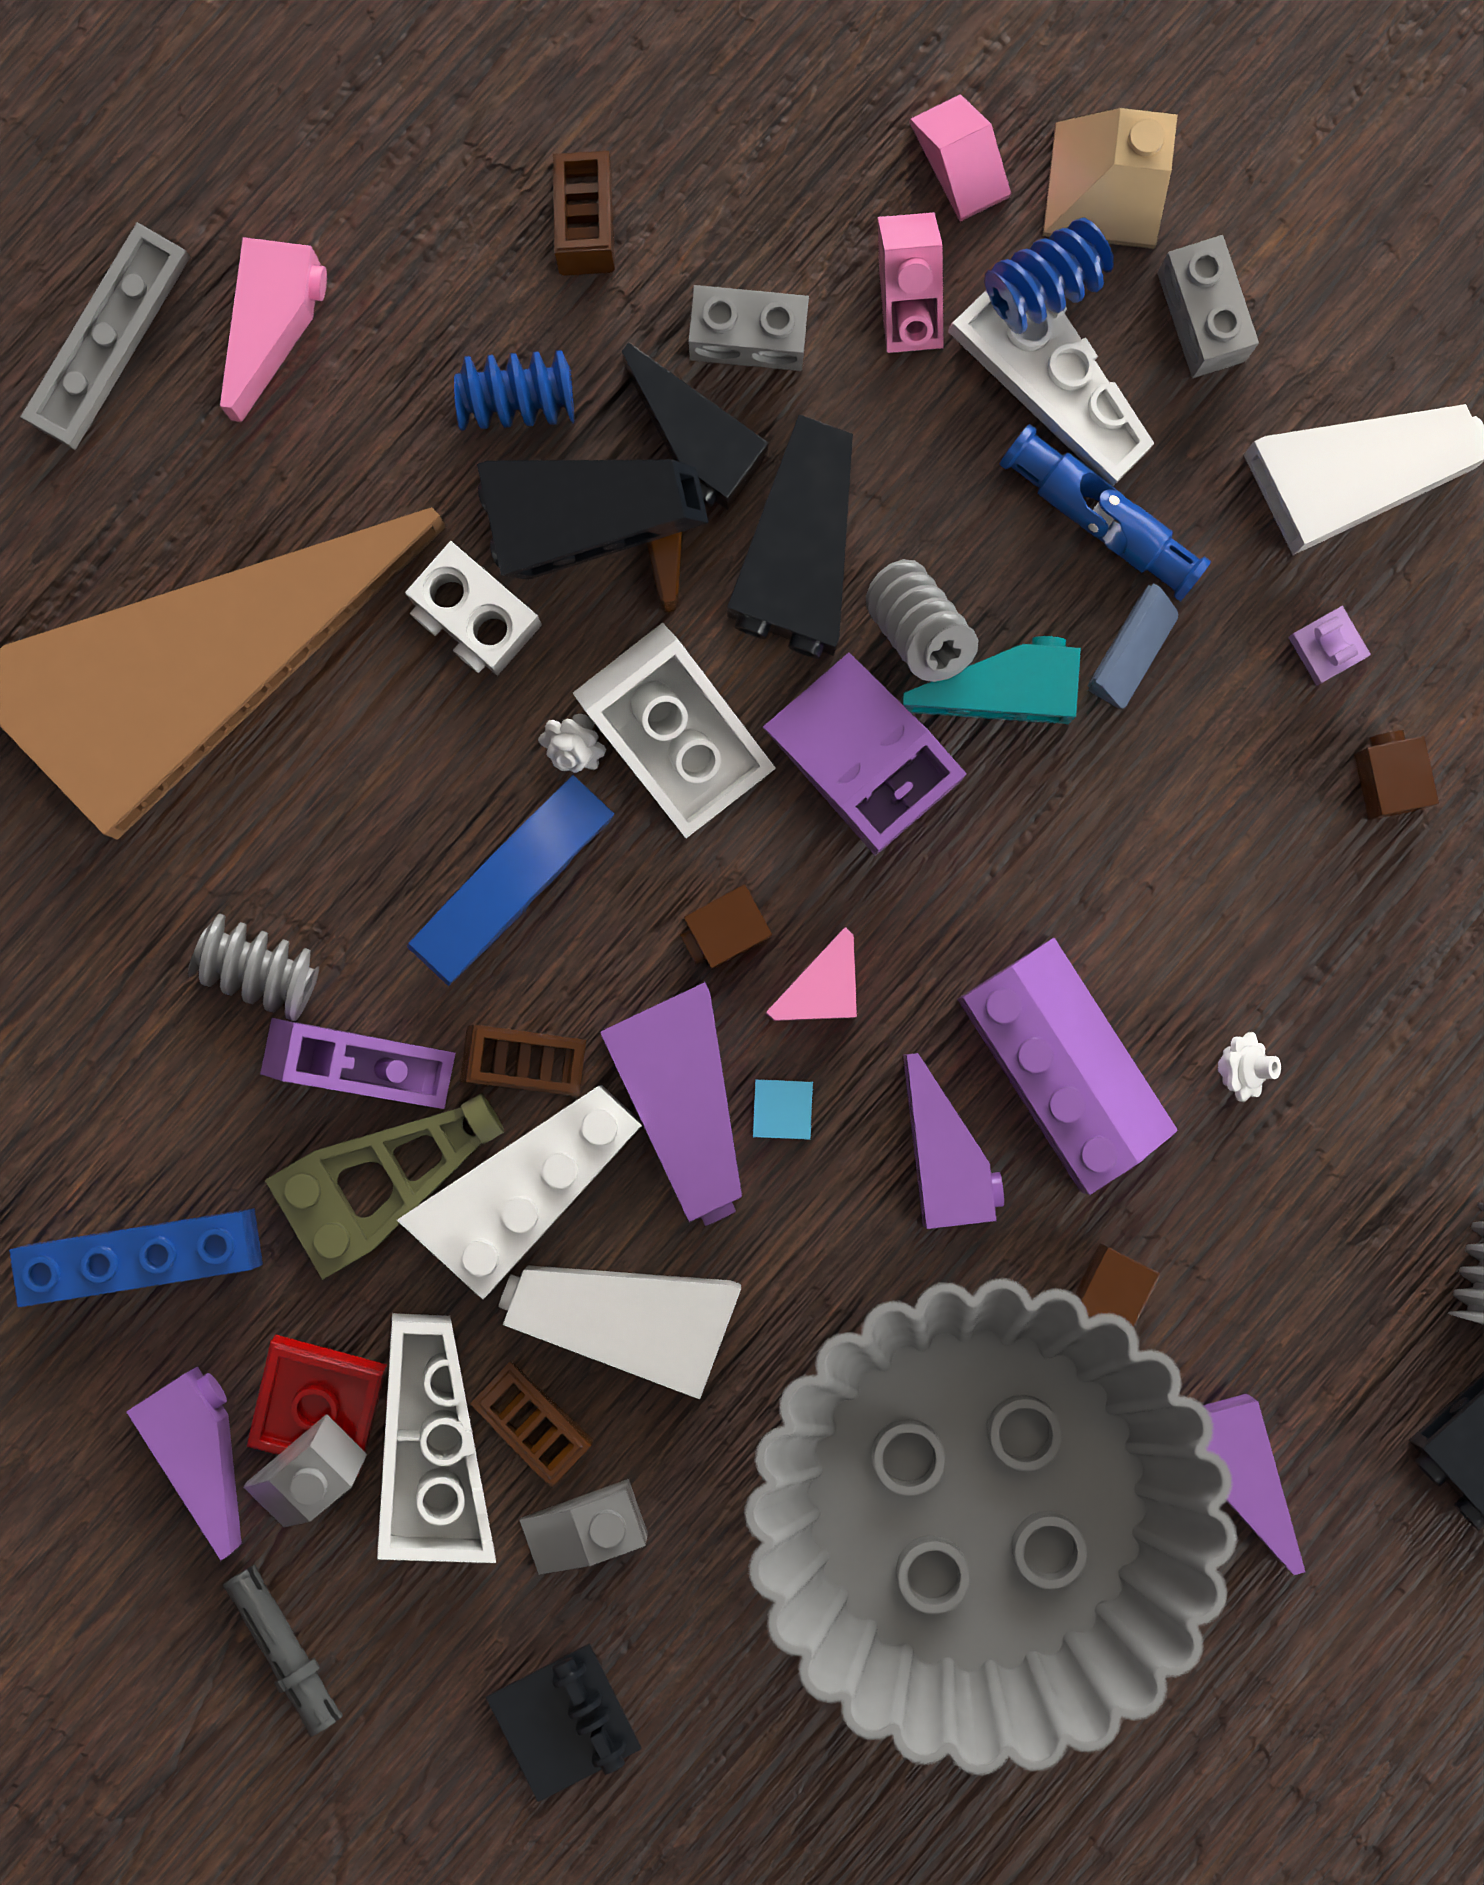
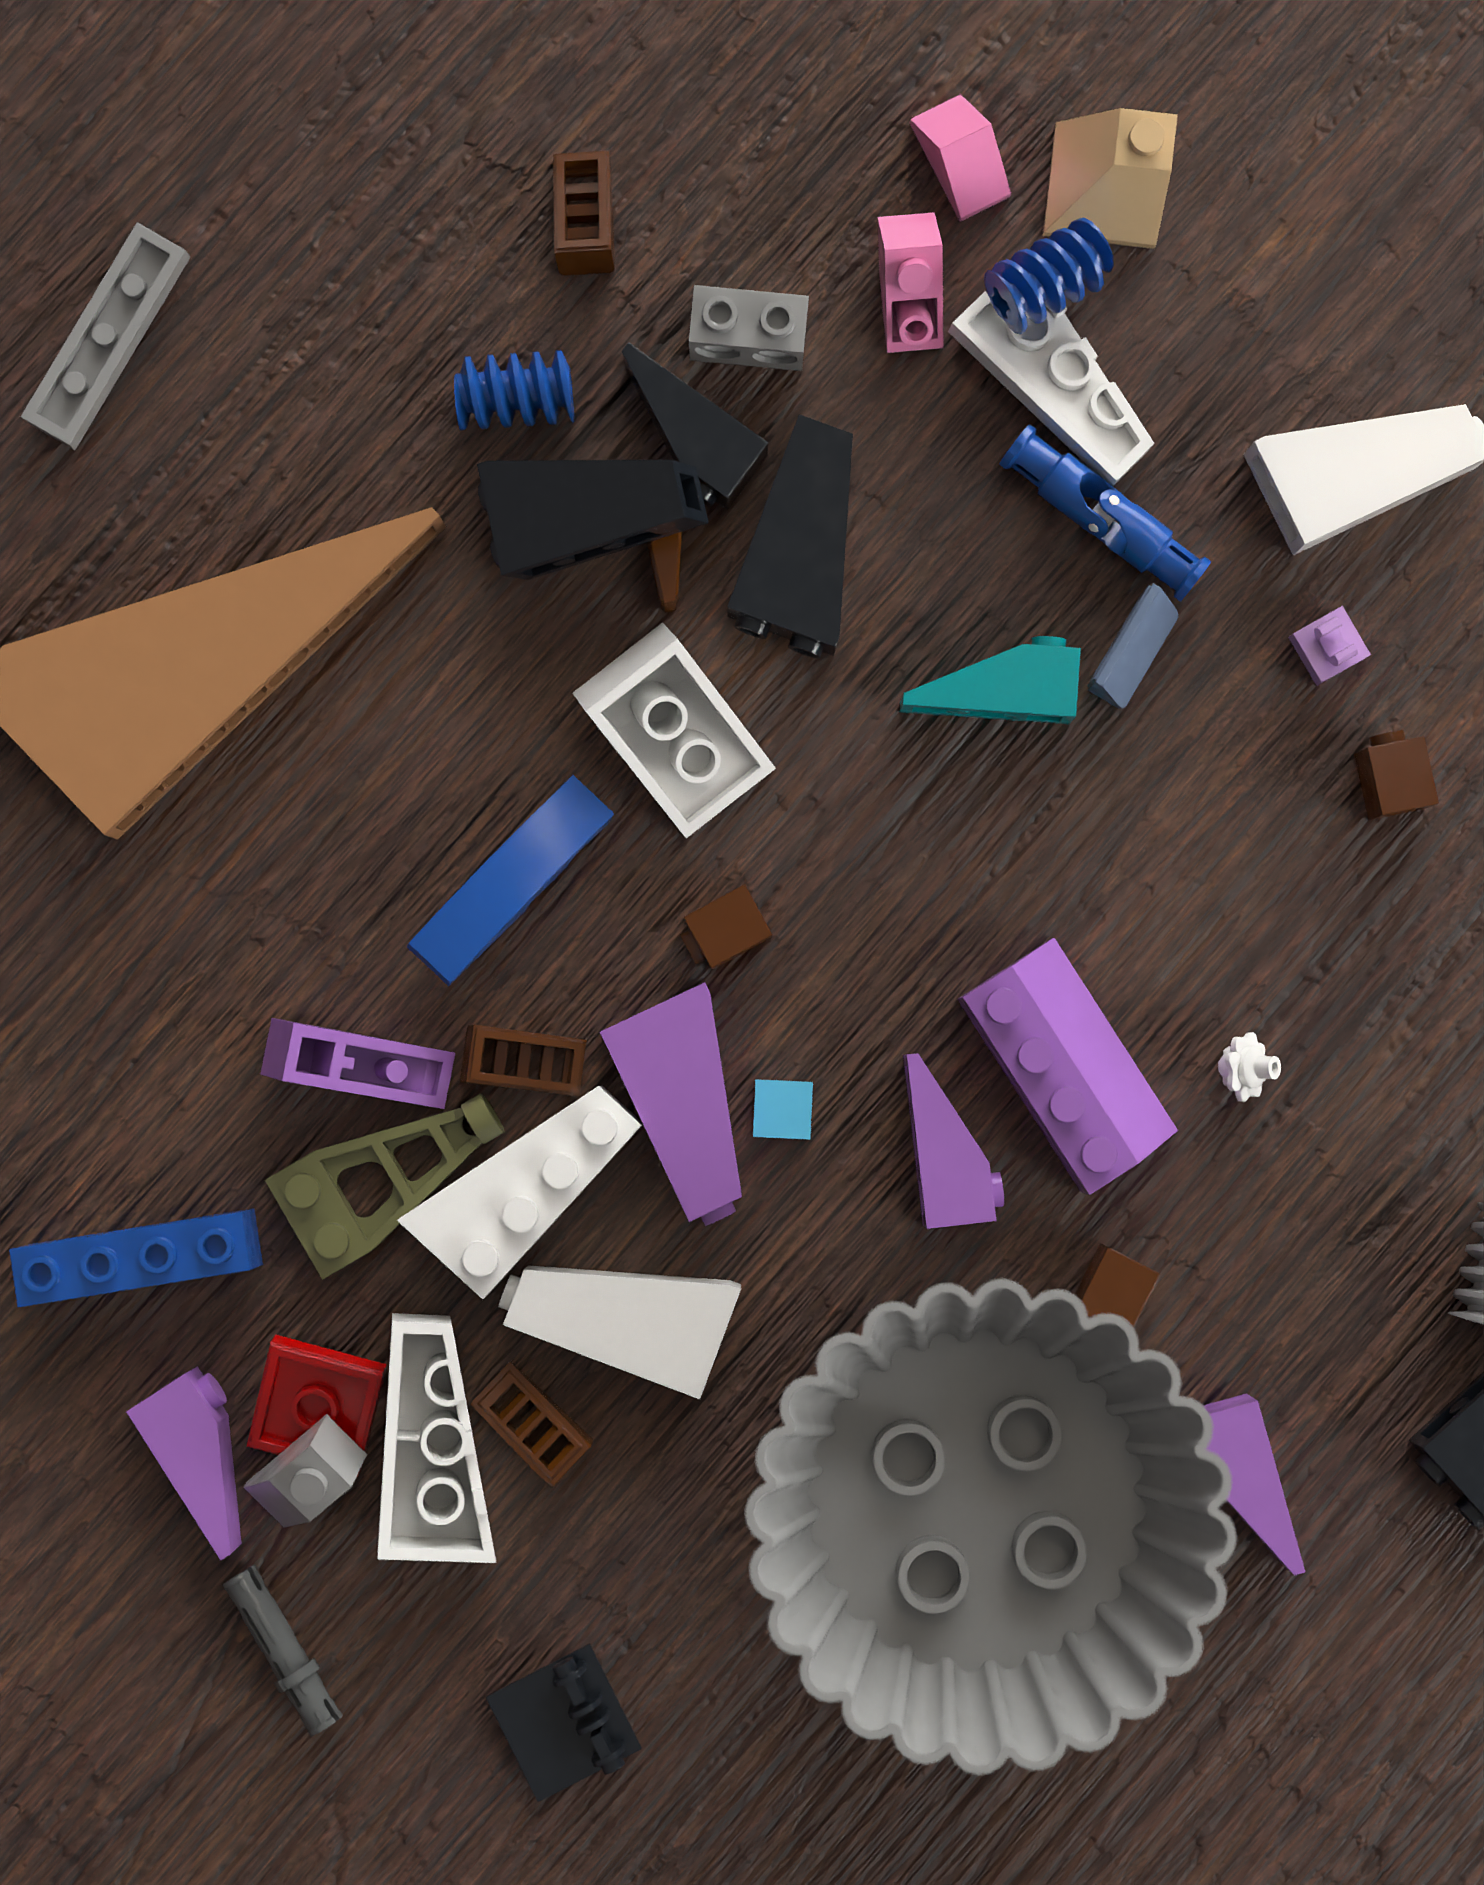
(254, 968): light grey piece -> none
(269, 315): bright pink slope -> none
(482, 600): white brick -> none
(572, 744): white plant -> none
(585, 1529): light grey slope -> none
(824, 988): bright pink slope -> none
(864, 753): medium lavender slope -> none
(920, 621): light grey piece -> none
(1207, 306): light grey brick -> none

